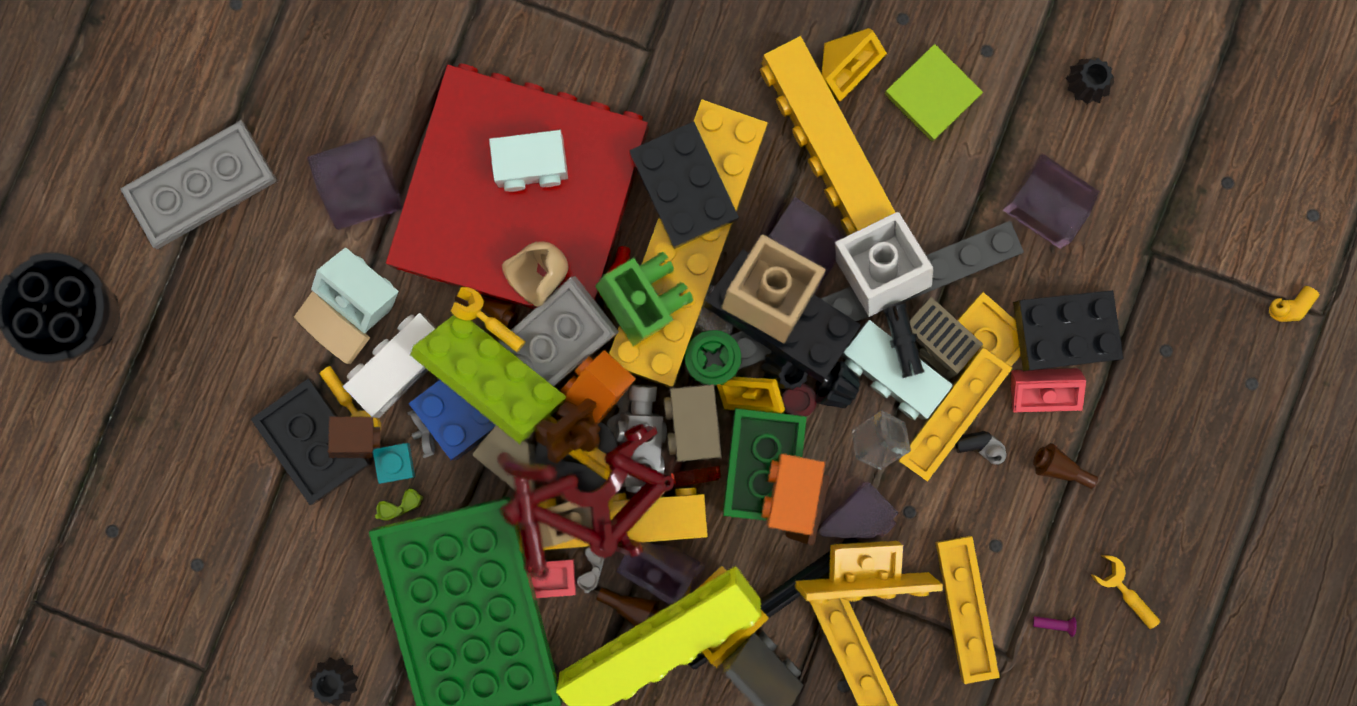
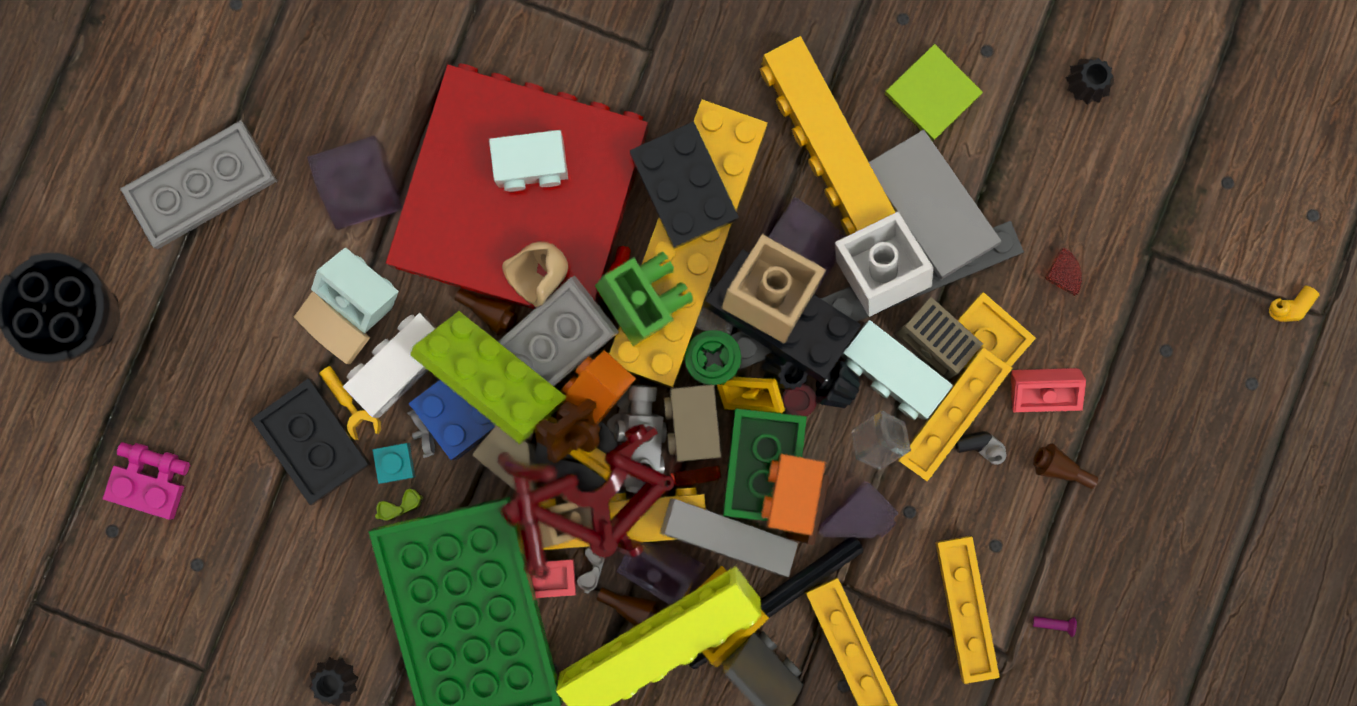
(143, 491): none -> dark pink plate
(352, 437): reddish brown brick -> none
(492, 324): yellow piece -> none
(728, 537): none -> light grey tile
(850, 60): yellow slope -> none
(867, 571): yellow bracket -> none
(904, 340): black pin -> none
(934, 204): none -> light grey tile
(1052, 201): slope -> none
(1065, 272): none -> clear red tile
(1068, 330): black plate -> none
(1129, 595): yellow piece -> none

